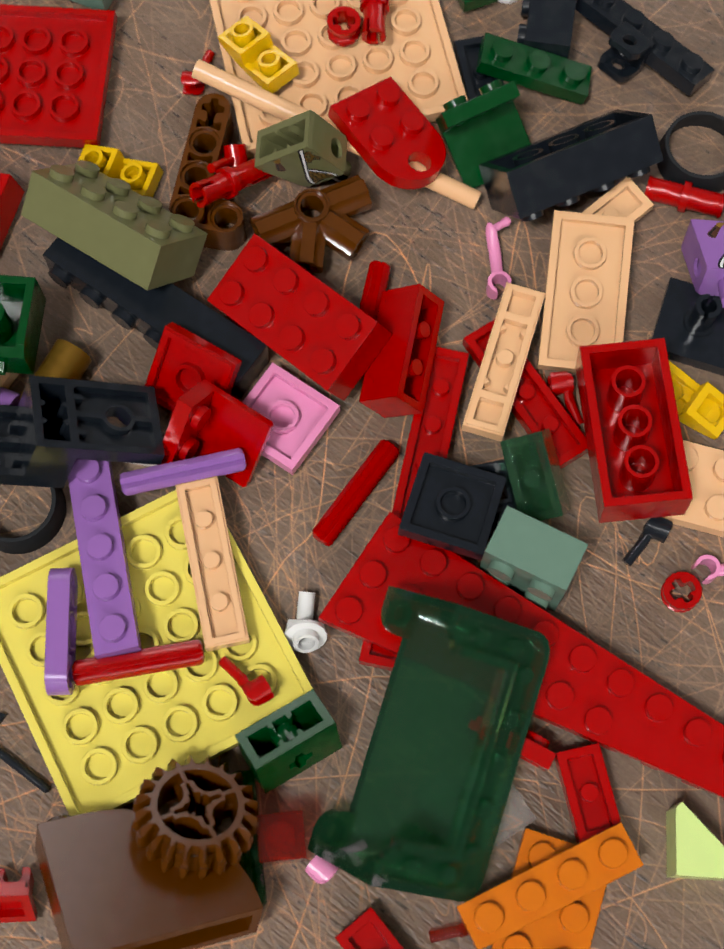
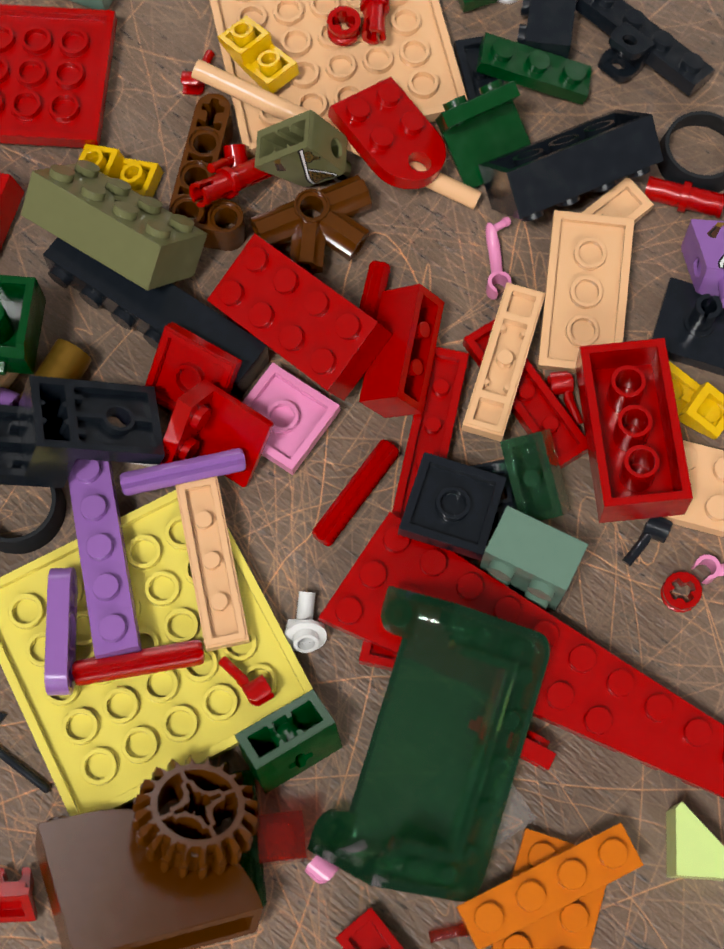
(587, 791): red plate -> none

